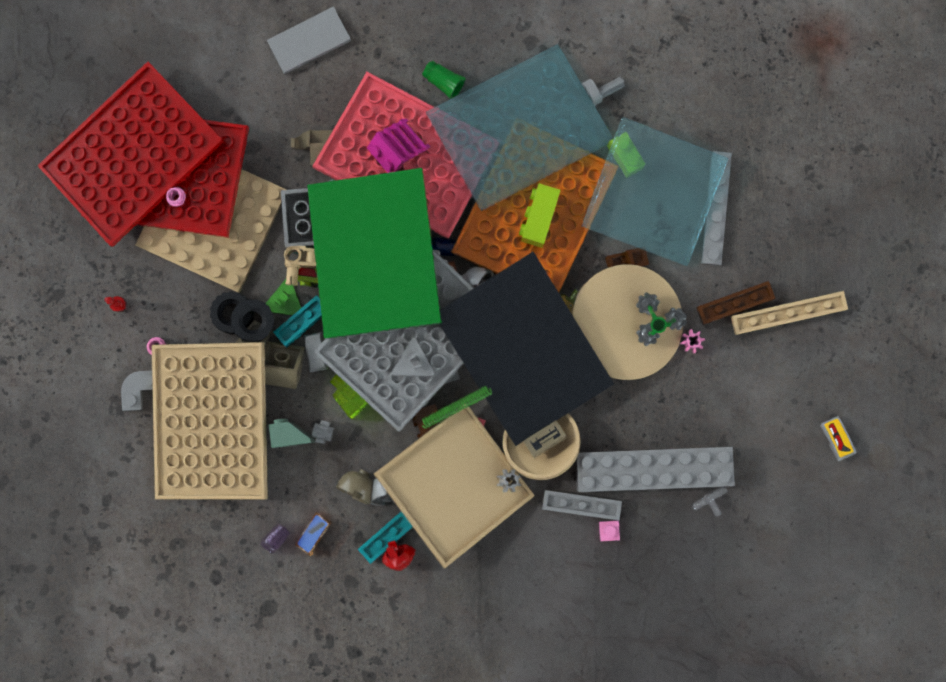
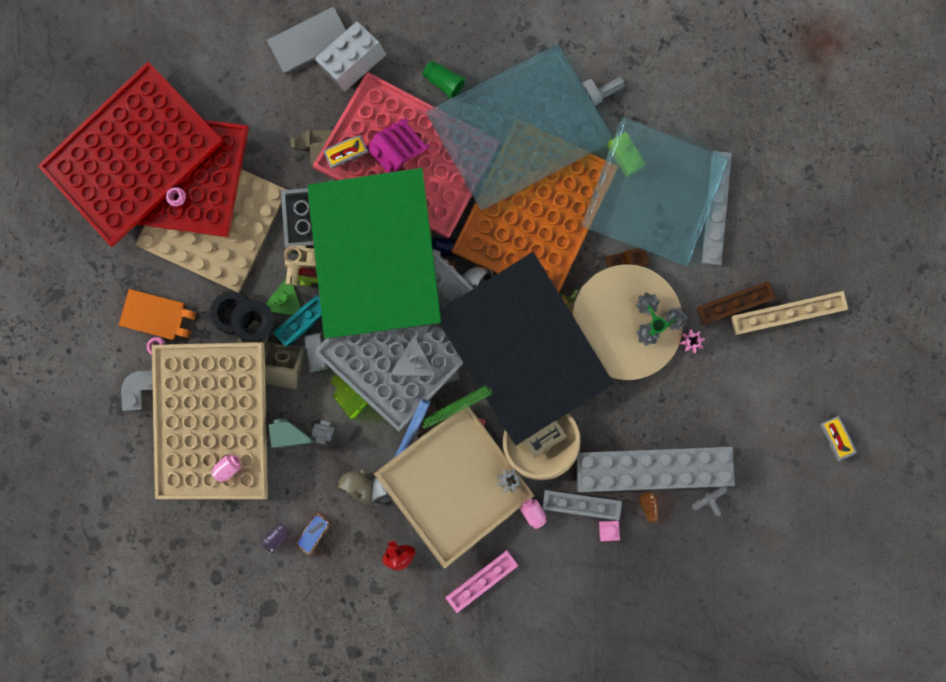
(116, 303): red piece -> none
(155, 315): none -> orange tile
(226, 468): none -> bright pink brick
(346, 150): none -> slope
(350, 56): none -> light grey brick
(379, 542): teal plate -> none
(414, 425): none -> medium blue piece
(481, 581): none -> bright pink tile
(533, 513): none -> bright pink brick
(539, 215): lime brick -> none
(649, 505): none -> clear orange cone

